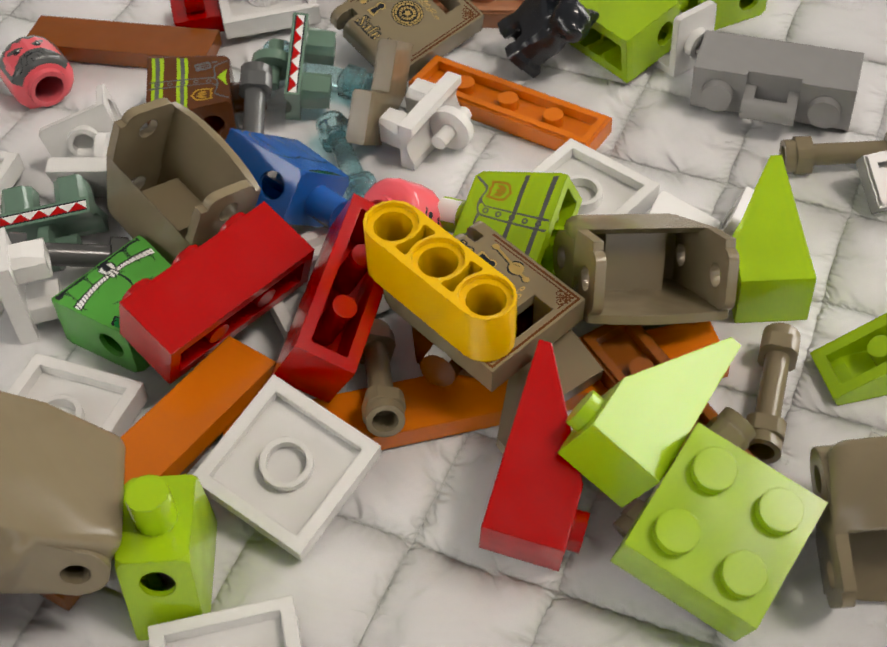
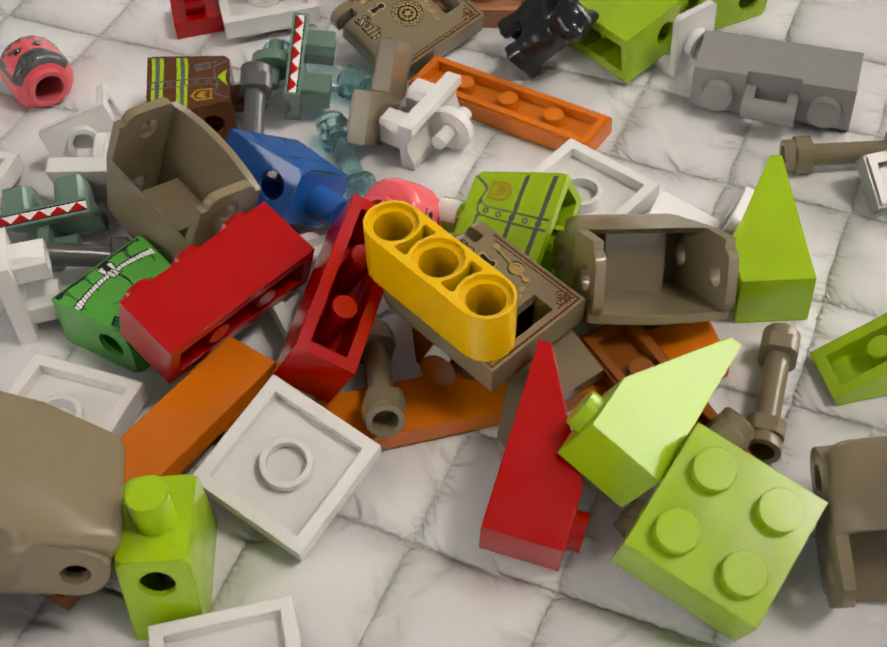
(123, 41): dark orange tile -> none

